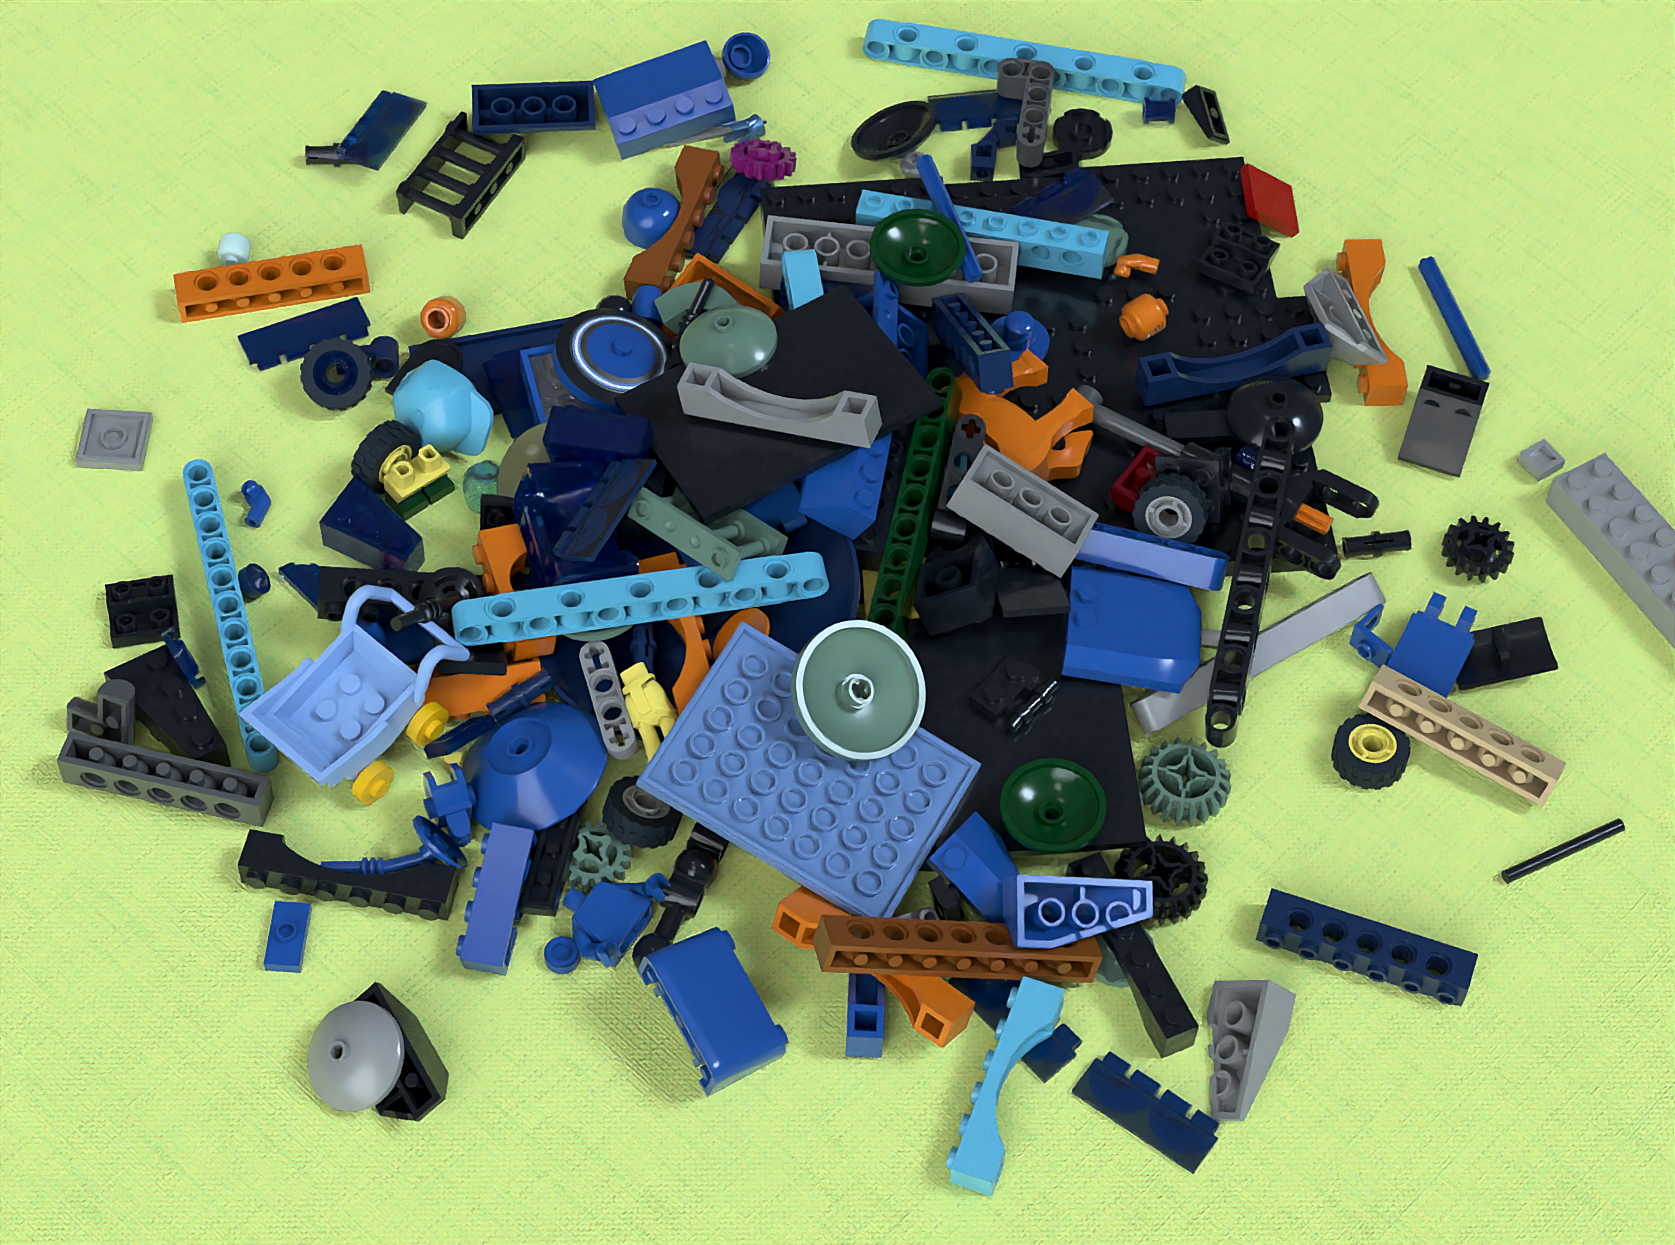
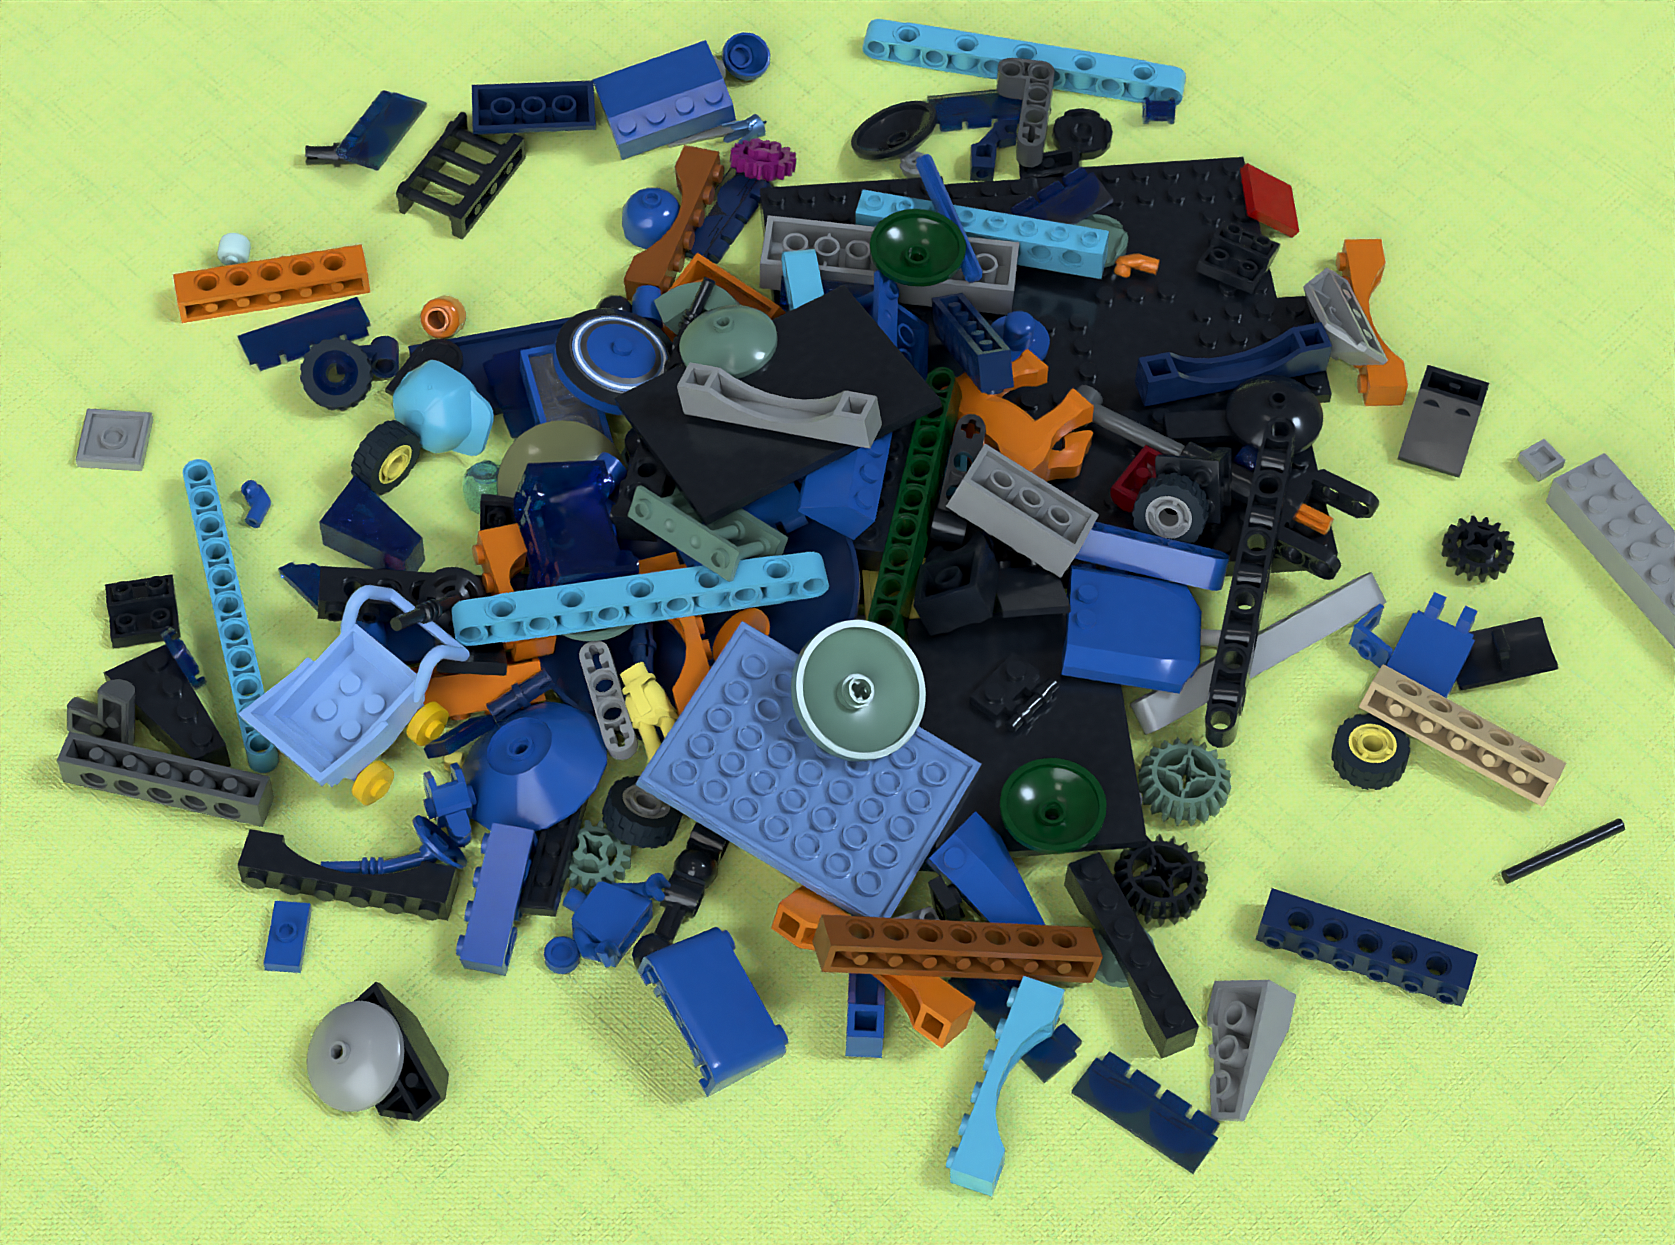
(254, 580): dark blue tile -> none
(417, 483): light yellow hips -> none
(595, 435): clear blue wedge -> none
(603, 509): dark blue windscreen -> none
(1061, 909): blue wedge -> none
(1143, 317): orange head -> none
(1207, 112): black slope -> none
(1376, 543): black pin -> none
(1454, 318): blue axle -> none

